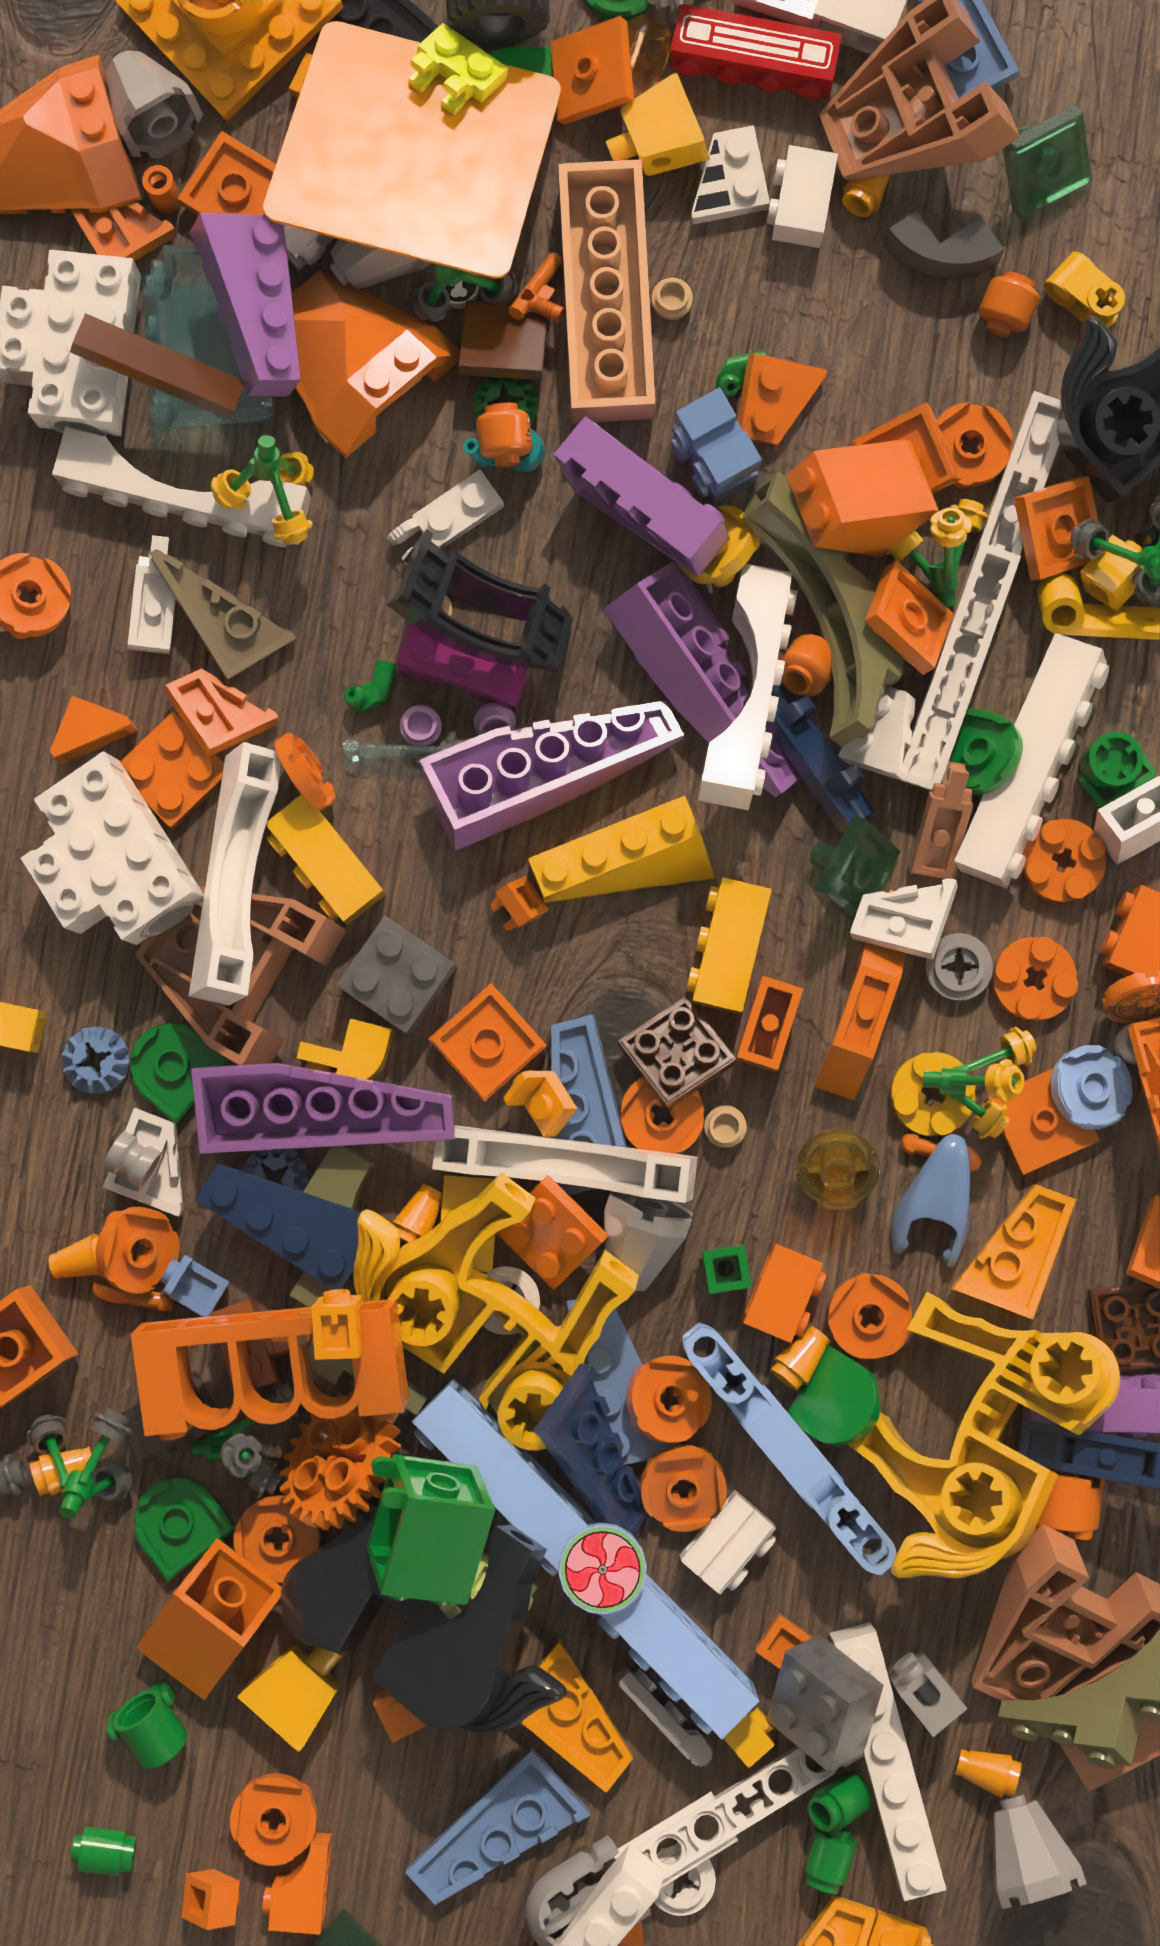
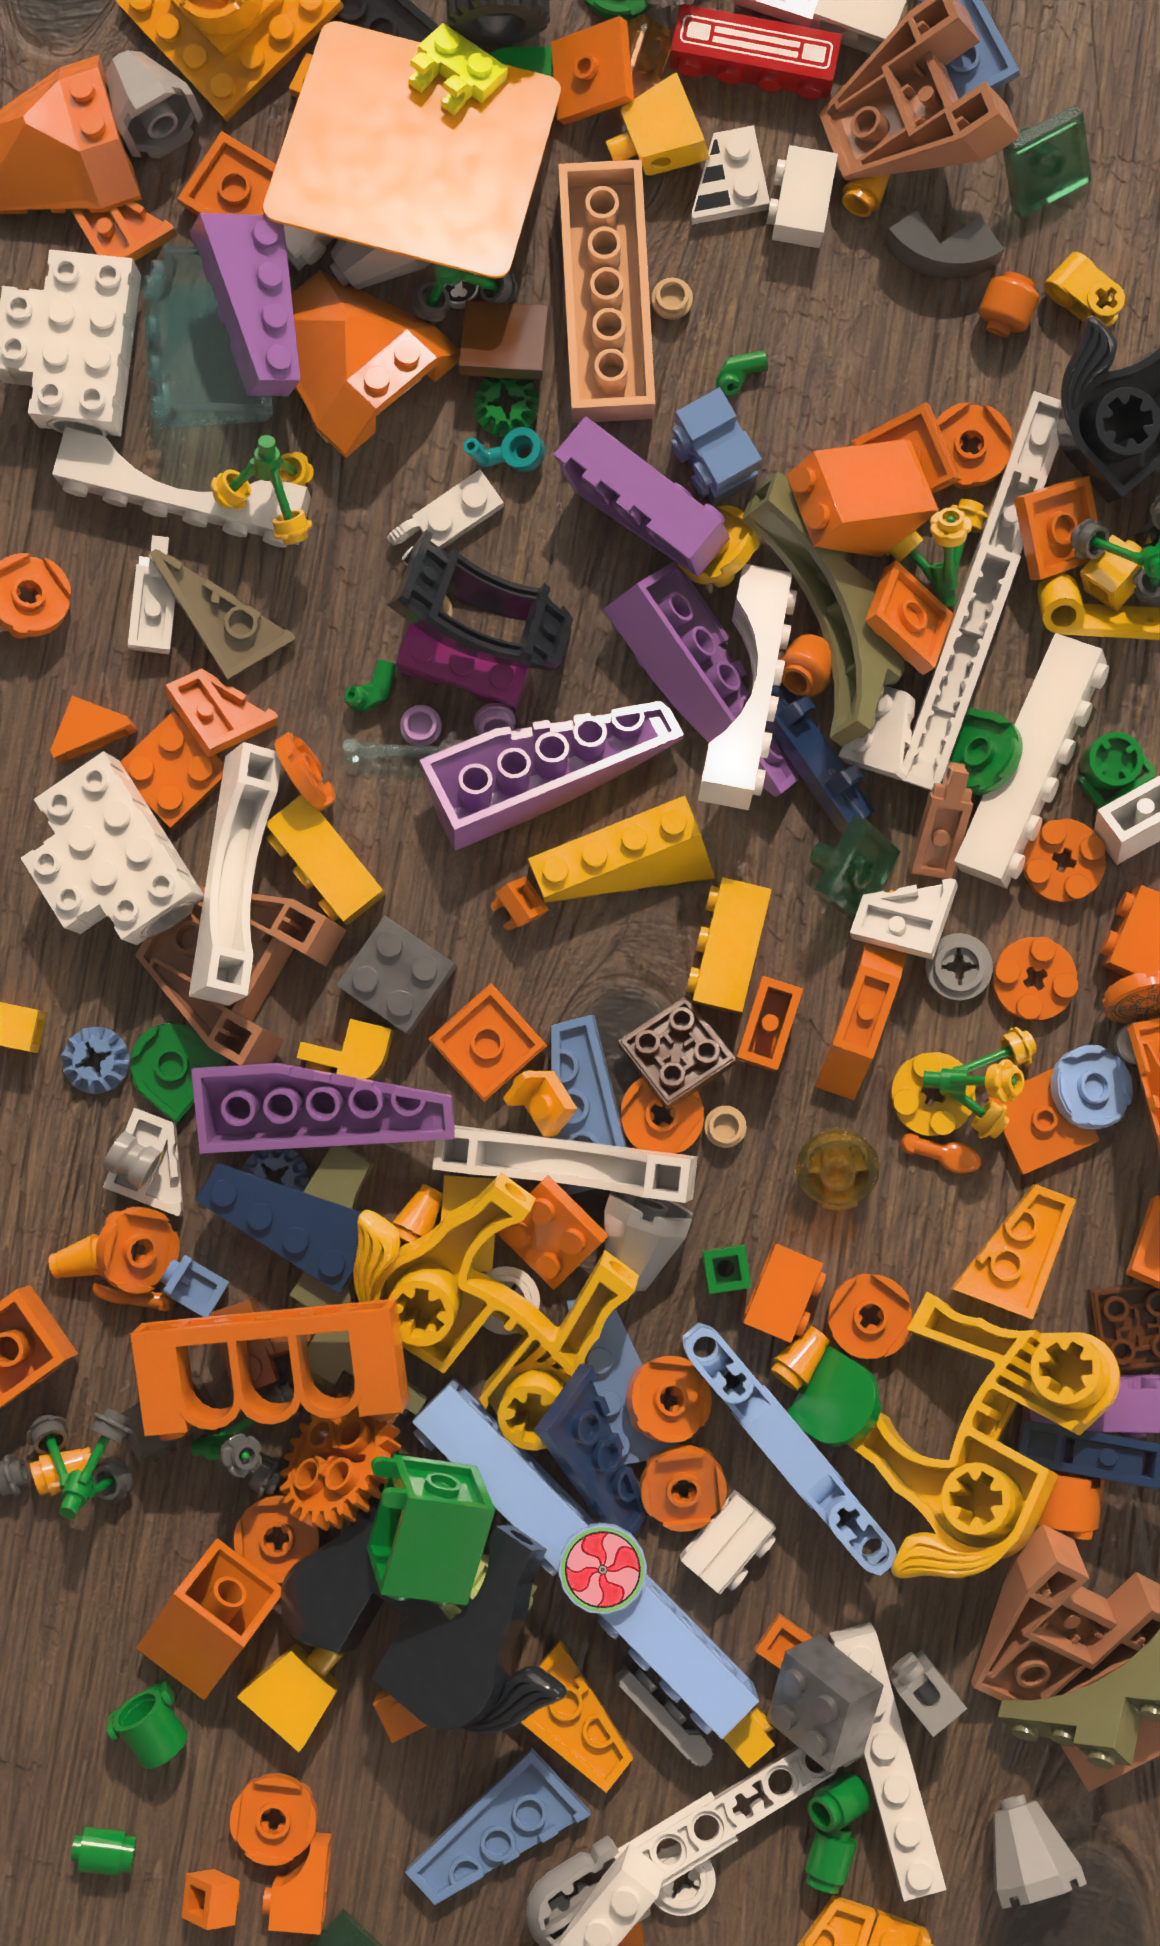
(157, 366): reddish brown tile -> none
(161, 189): orange piece -> none
(179, 1523): green tile -> none
(337, 1325): light orange bracket -> none
(504, 434): orange head -> none
(537, 295): orange hose -> none
(774, 396): orange wing -> none
(940, 1194): medium blue animal -> none
(990, 1771): light orange cone -> none

